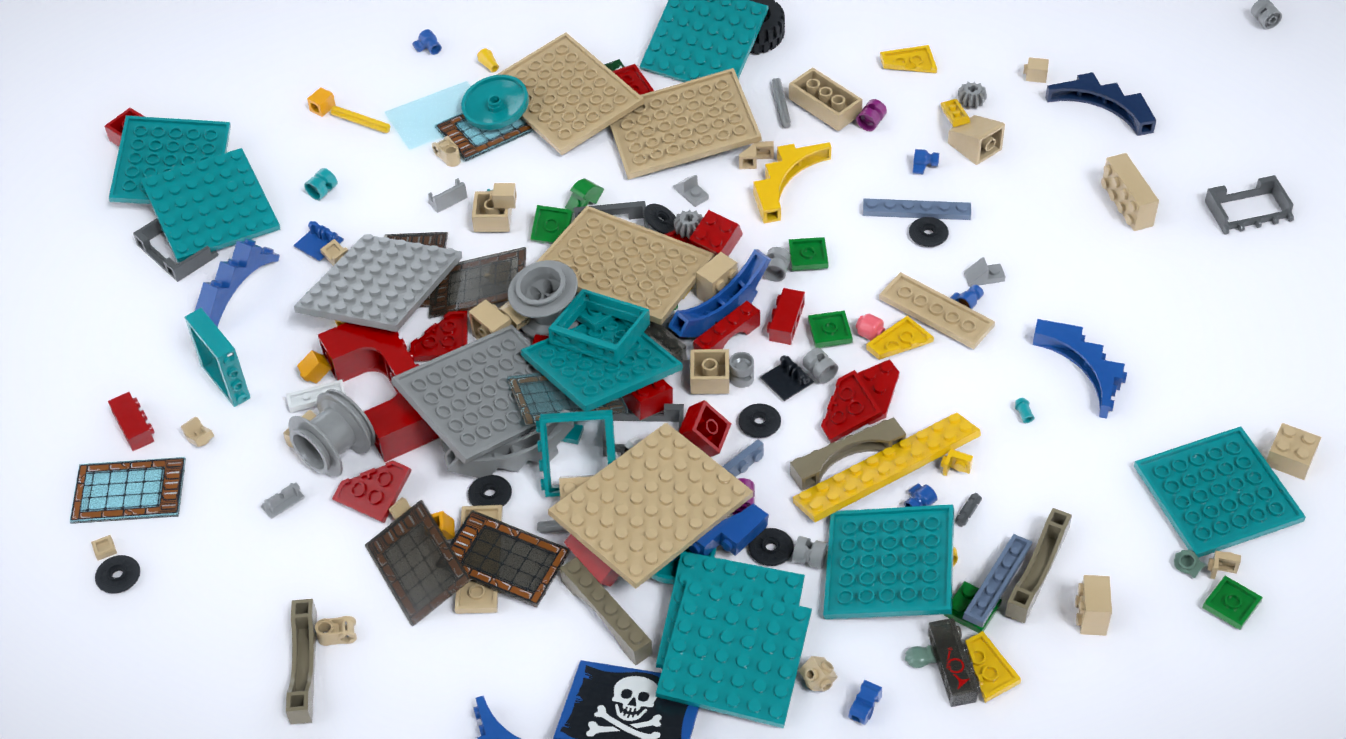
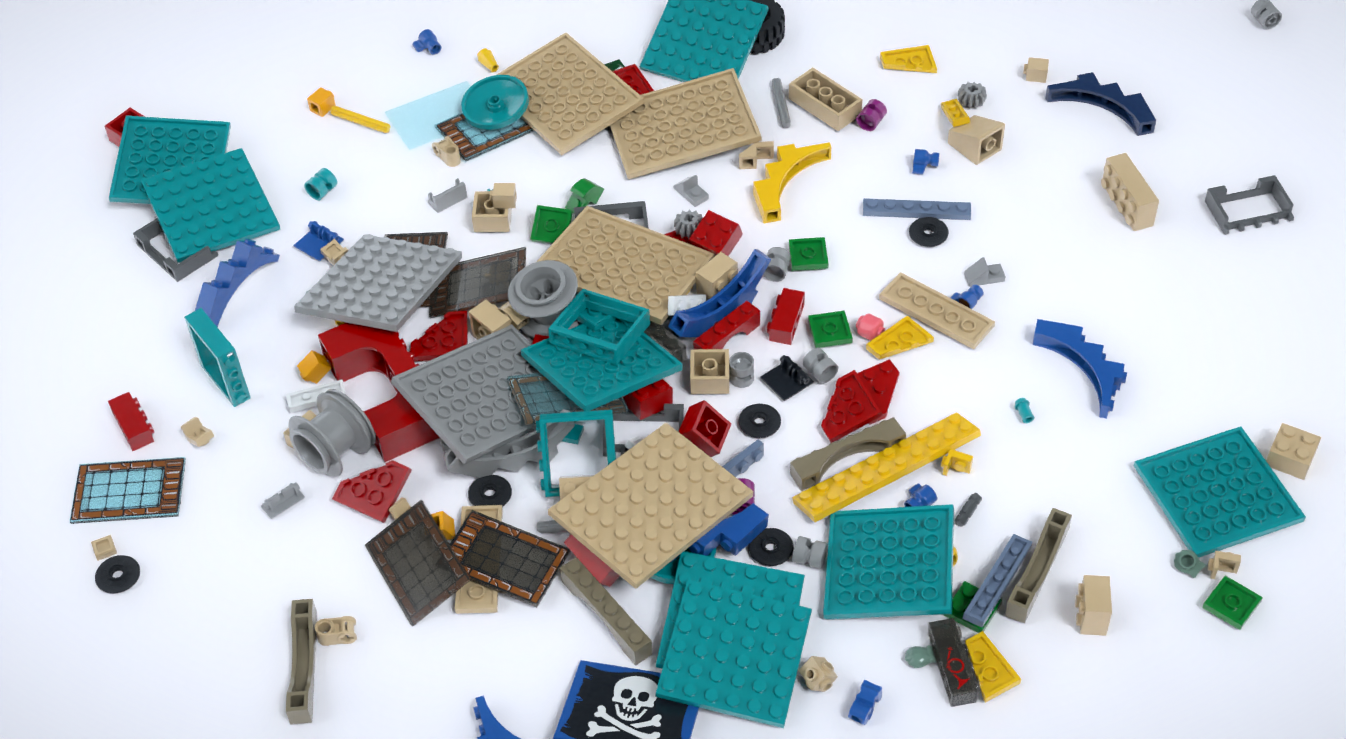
(653, 212): black wheel -> none
(684, 302): none -> white plate

